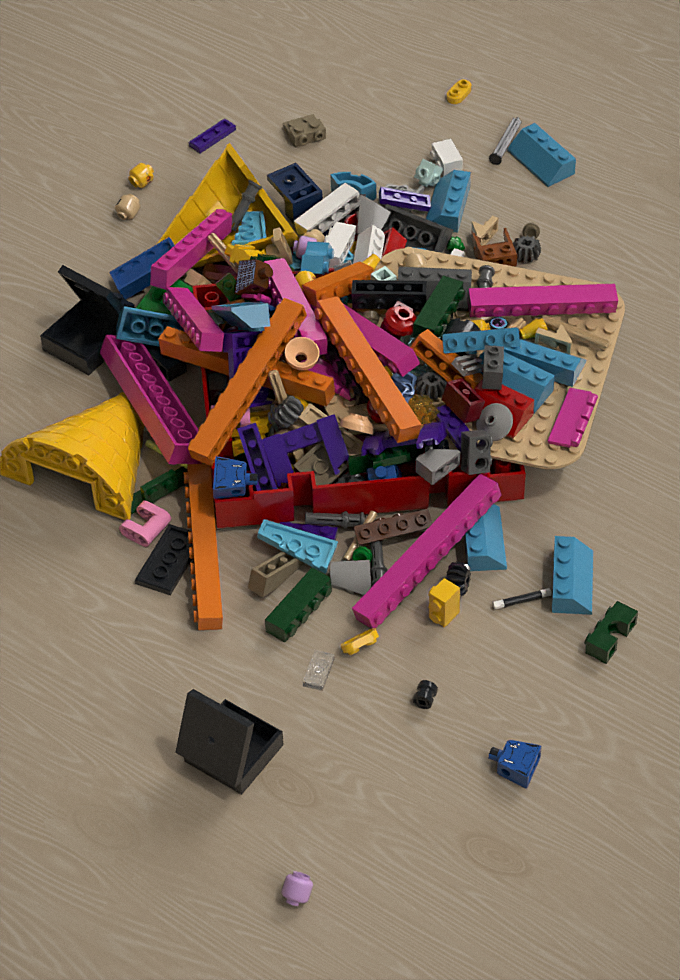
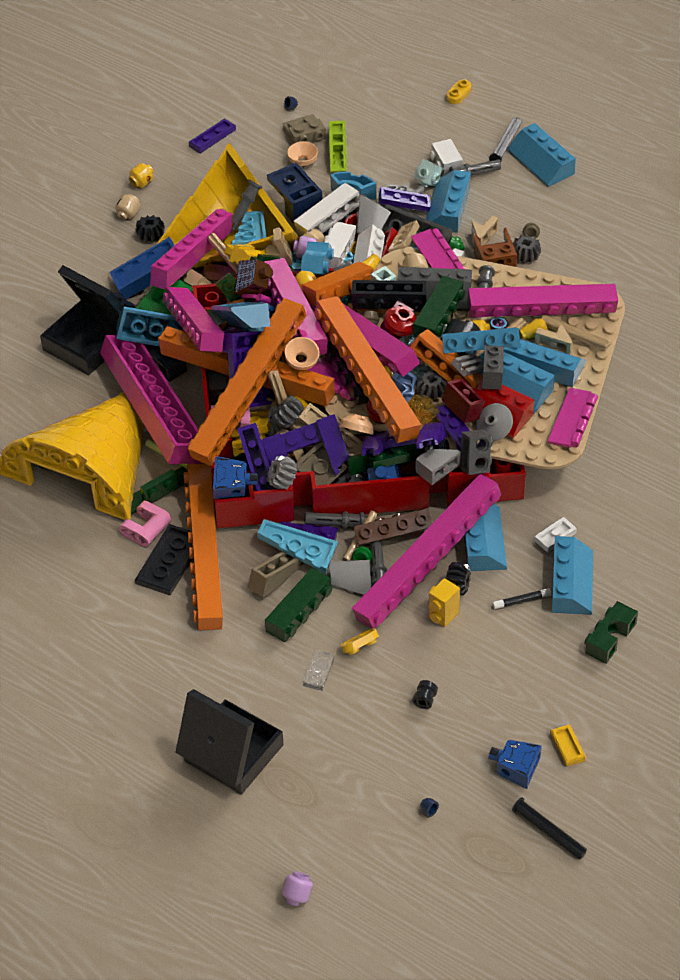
(150, 228): none -> black gear
(282, 472): none -> light grey gear
(290, 103): none -> dark blue hinge
(302, 150): none -> light nougat piece
(337, 144): none -> lime slope
(403, 236): none -> tan plate
(429, 806): none -> dark blue hinge
(436, 250): none -> dark pink windscreen
(474, 169): none -> dark grey pin
(549, 828): none -> black axle
(560, 528): none -> white plate
(567, 745): none -> yellow tile

